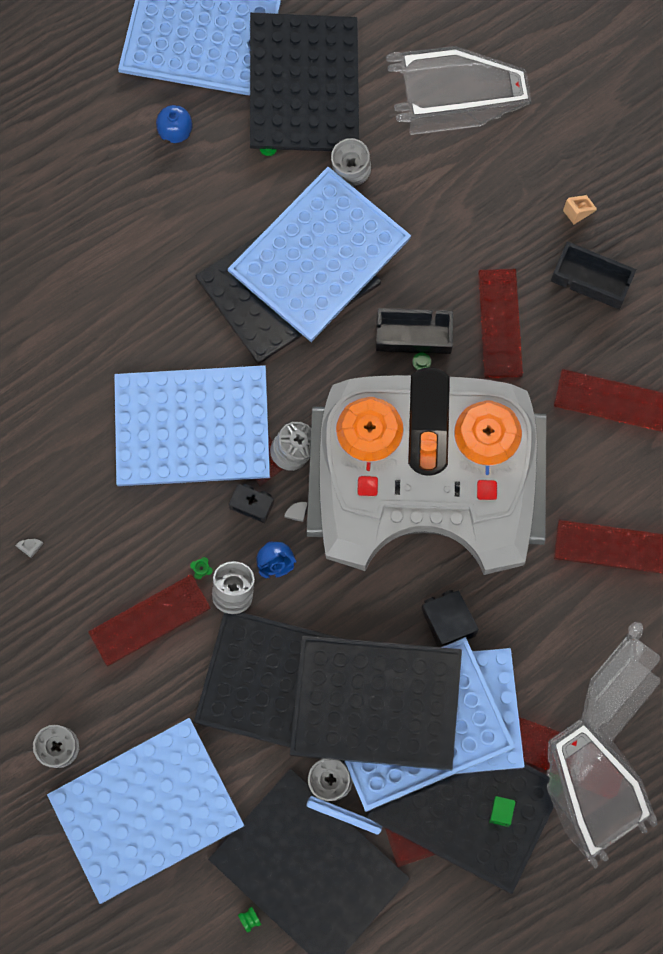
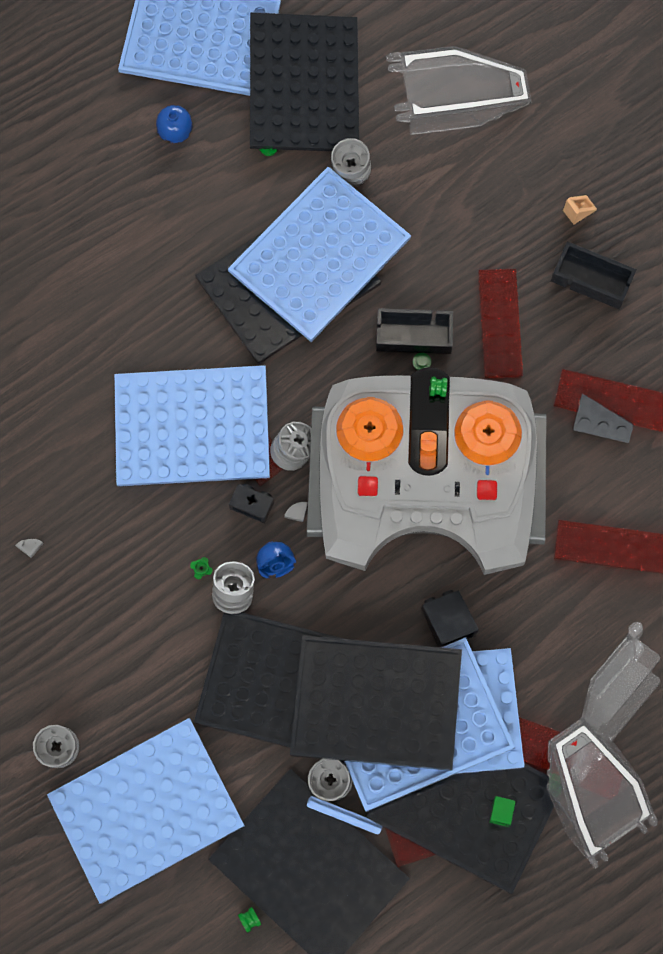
(149, 620): clear red plate -> none
(438, 387): none -> green wheel
(600, 421): none -> black wing

